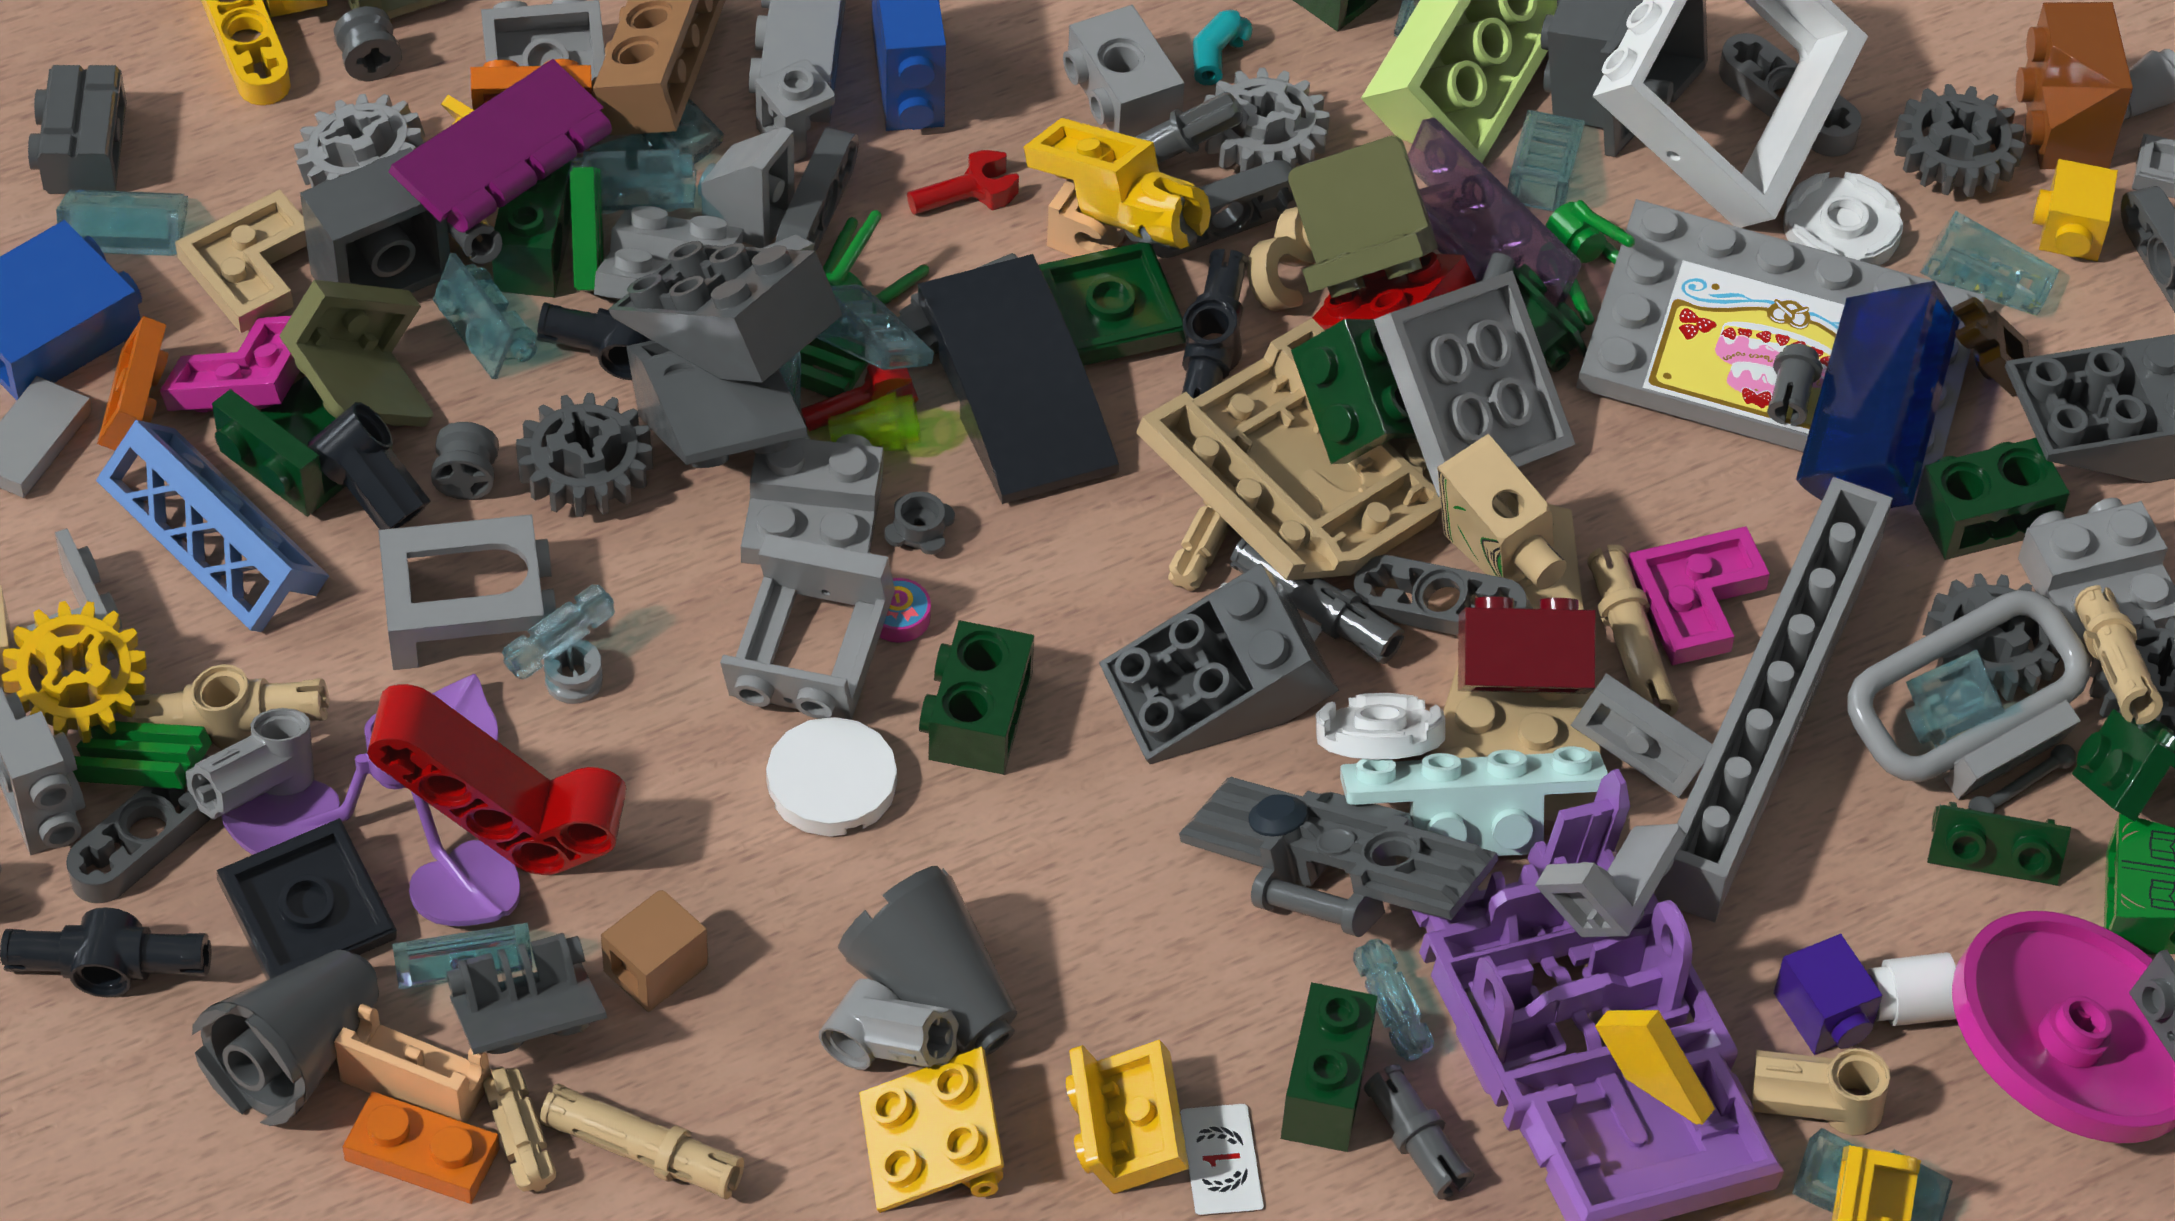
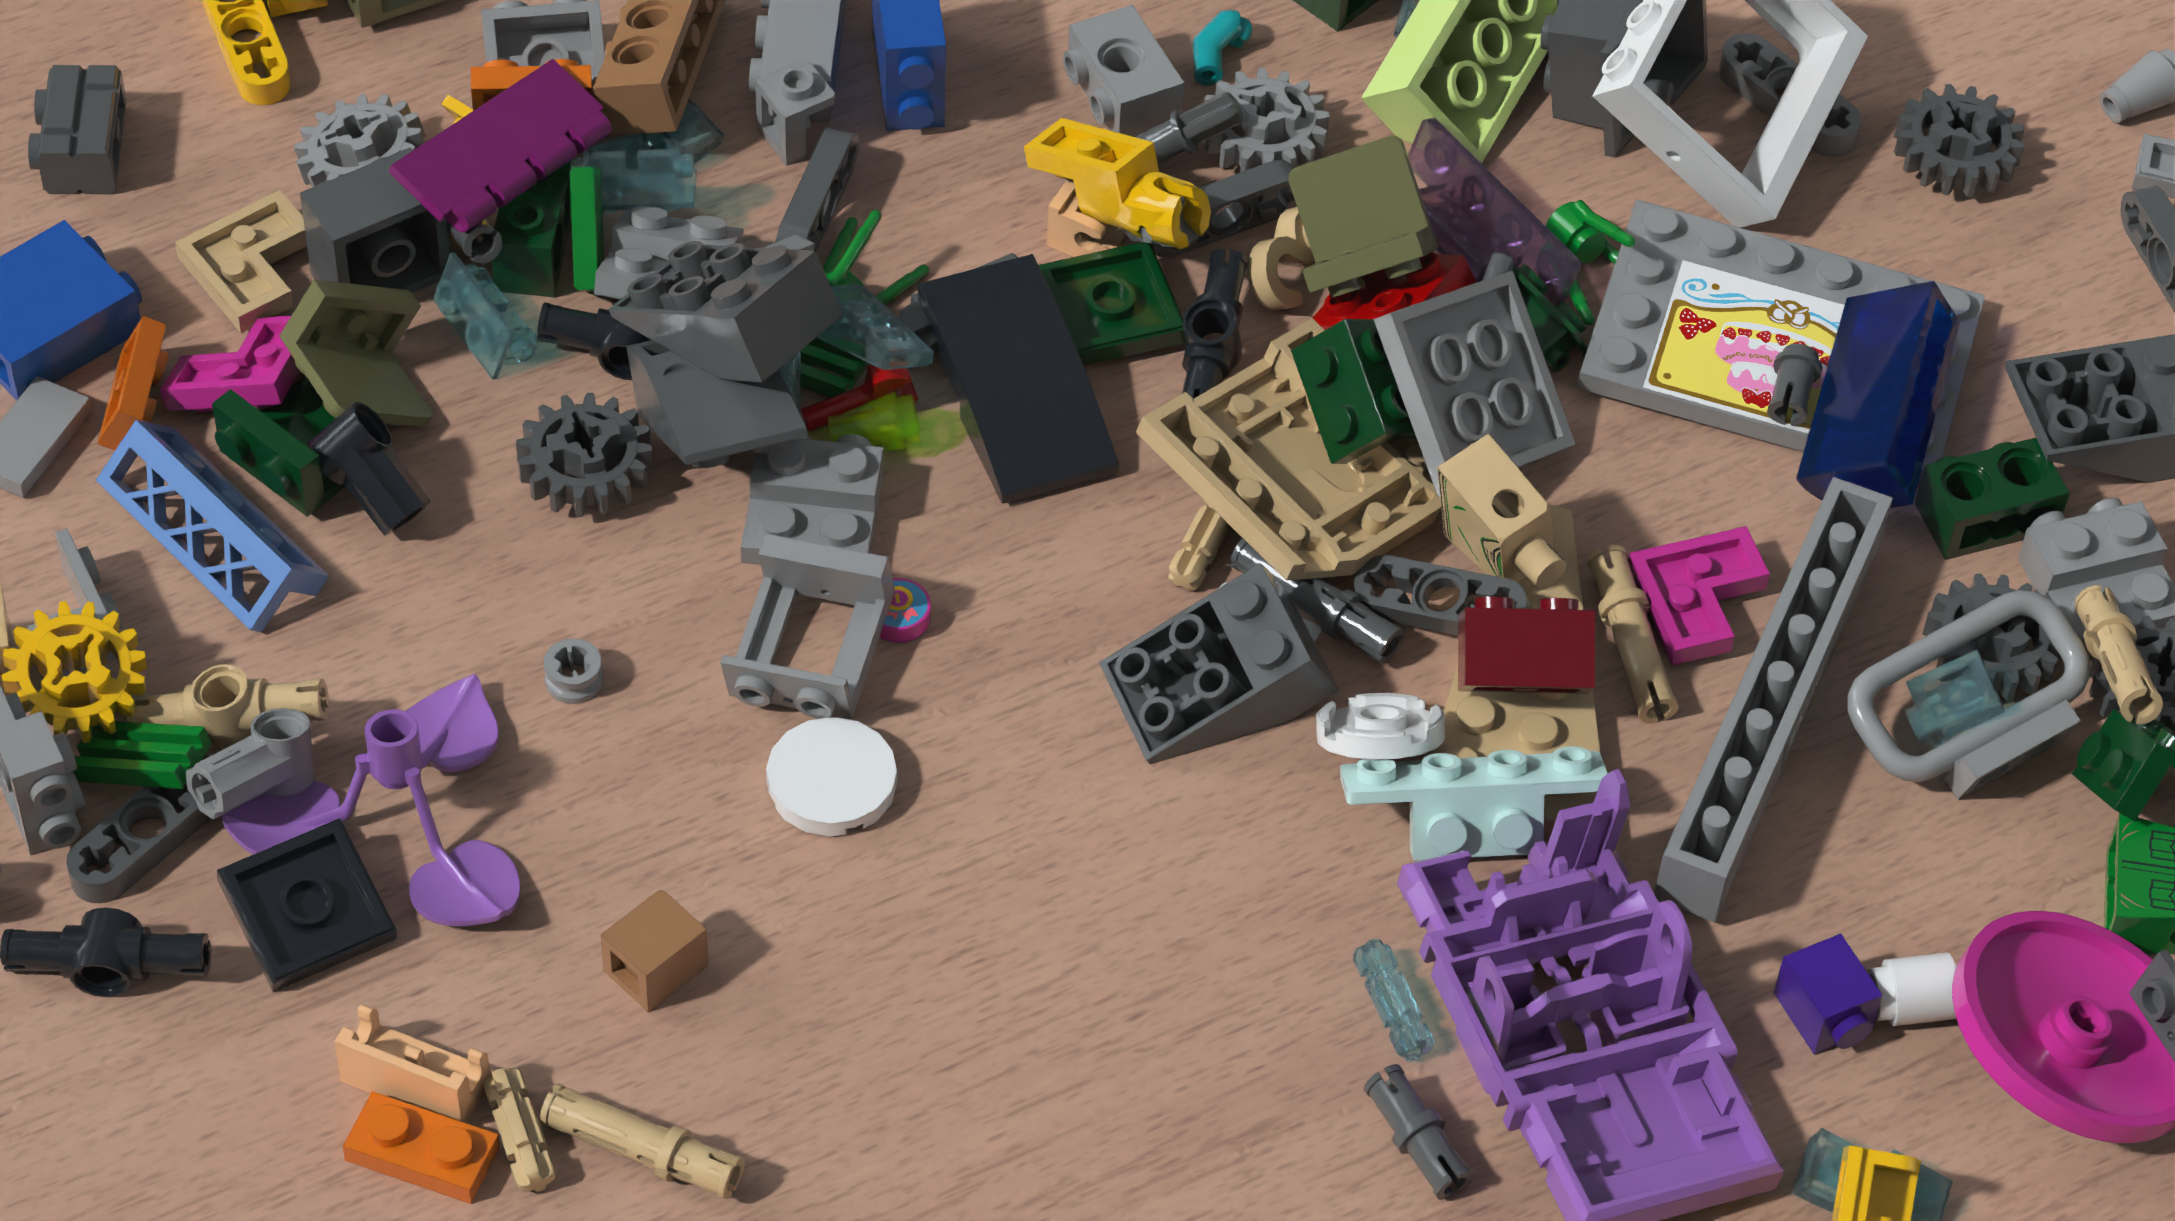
(126, 220): clear light blue slope -> none
(279, 1037): dark grey cone -> none
(367, 43): dark grey wheel -> none
(427, 960): clear light blue slope -> none
(465, 460): dark grey wheel -> none
(467, 616): light grey panel -> none
(492, 791): red beam -> none
(508, 1012): dark grey hinge -> none
(558, 631): clear light blue axle -> none
(752, 185): light grey slope -> none
(879, 1025): light grey piece -> none
(920, 509): dark grey plate -> none
(933, 1132): yellow hinge -> none
(934, 956): dark grey cone -> none
(974, 183): red bar -> none
(987, 697): dark green brick -> none
(1127, 1115): yellow bracket -> none
(1221, 1159): white sticker -> none
(1303, 835): dark grey piece -> none
(1329, 1067): dark green brick -> none
(1552, 169): clear light blue slope -> none
(1613, 900): light grey bracket -> none
(1642, 735): light grey plate -> none
(1654, 1061): yellow tile -> none
(1818, 1087): tan piece -> none
(1844, 217): white tile -> none
(1960, 257): clear light blue slope -> none
(1992, 341): dark brown plate -> none
(1998, 844): dark green hinge -> none
(2061, 757): dark grey hinge -> none
(2074, 84): dark orange slope -> none
(2076, 210): yellow brick -> none

